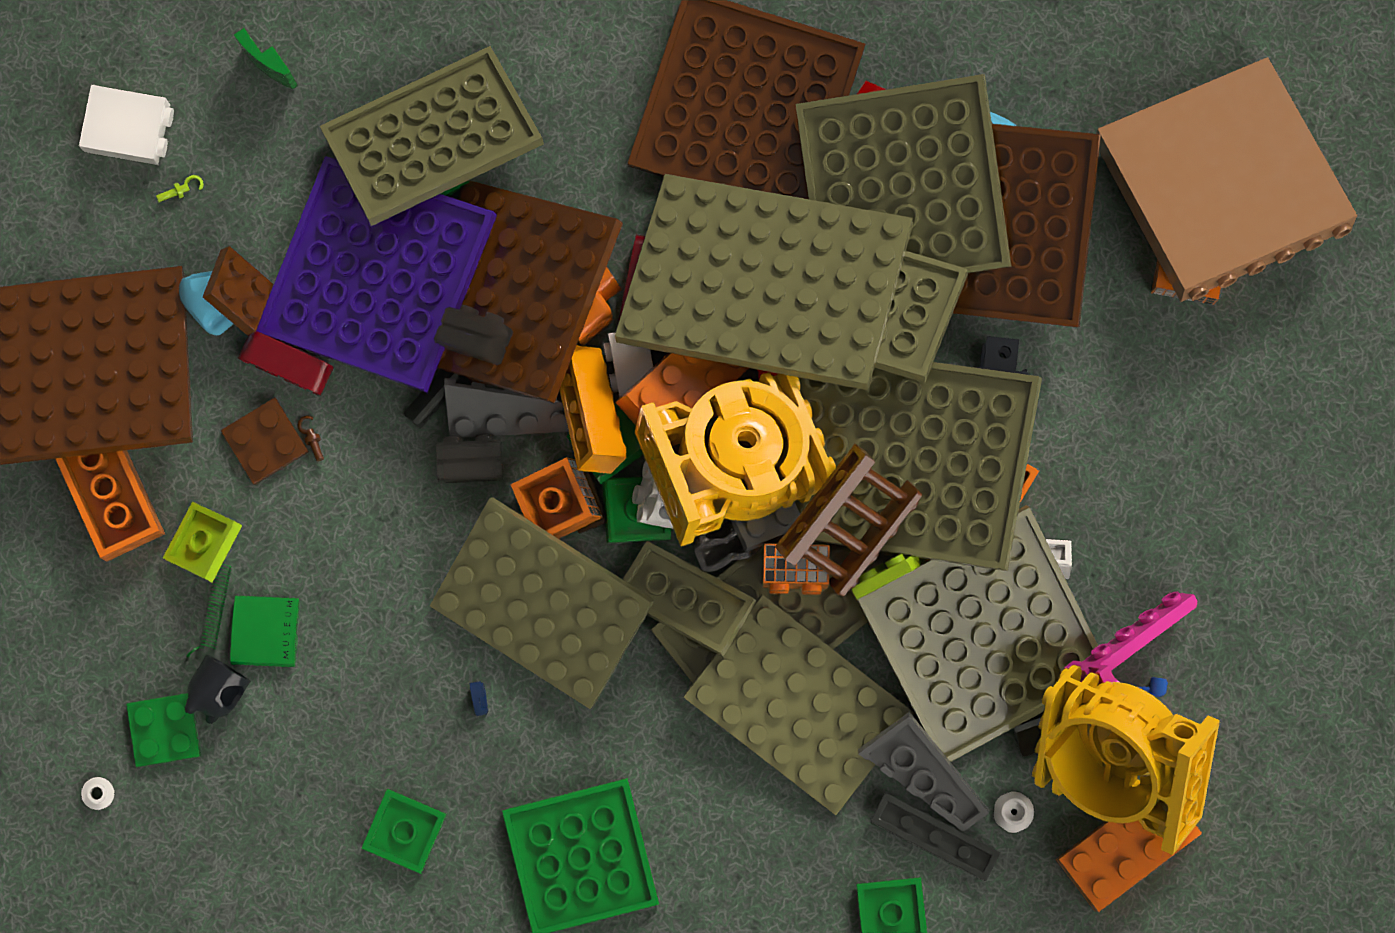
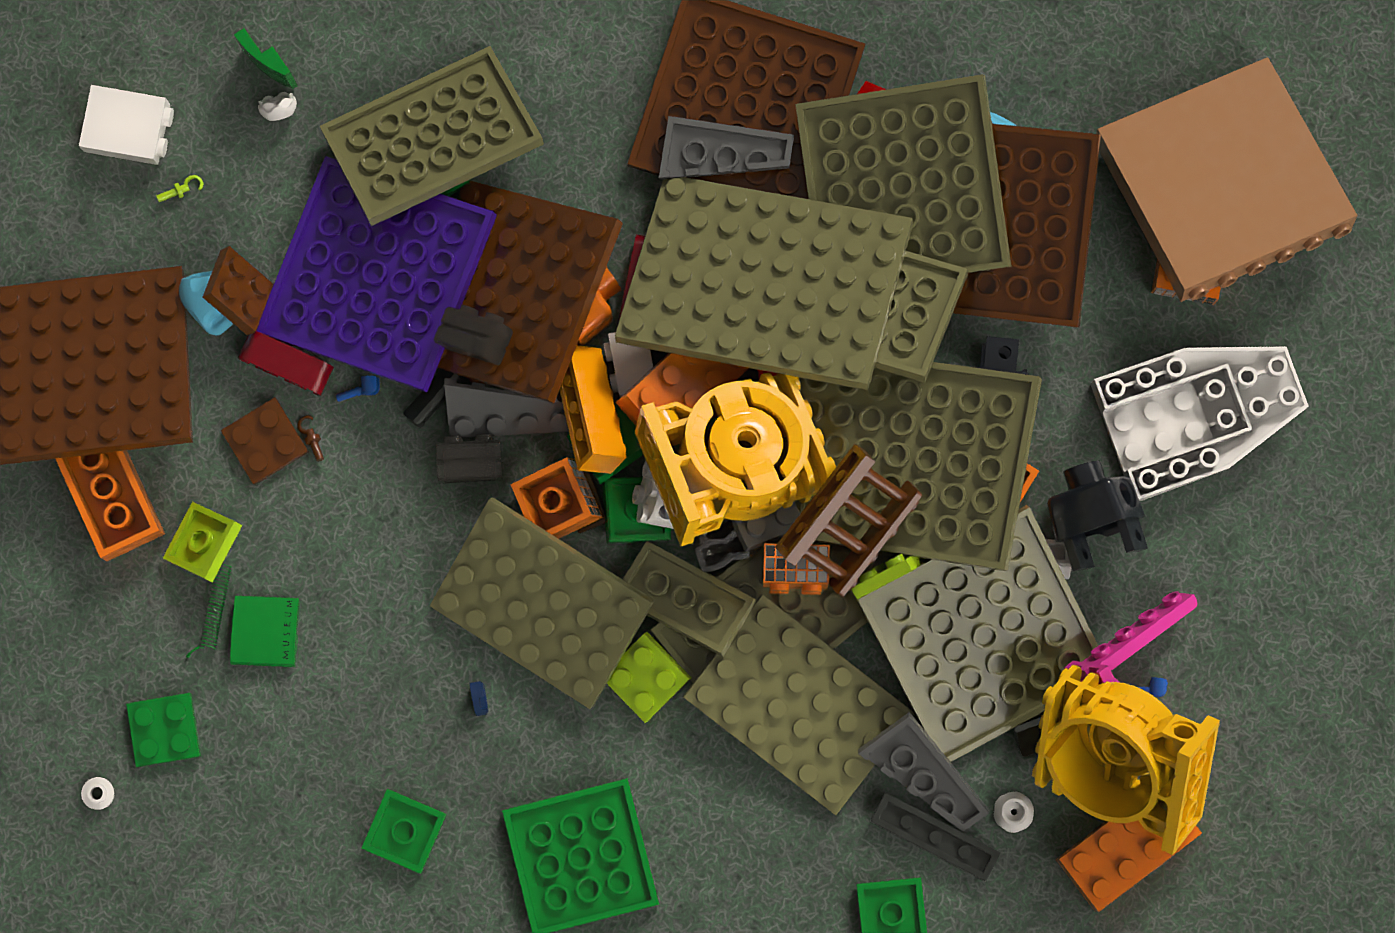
(215, 689): black piece -> none
(277, 107): none -> white plate
(369, 386): none -> blue hand
(647, 677): none -> lime plate
(711, 148): none -> dark grey wing
(1095, 507): none -> black piece
(1195, 411): none -> white wedge

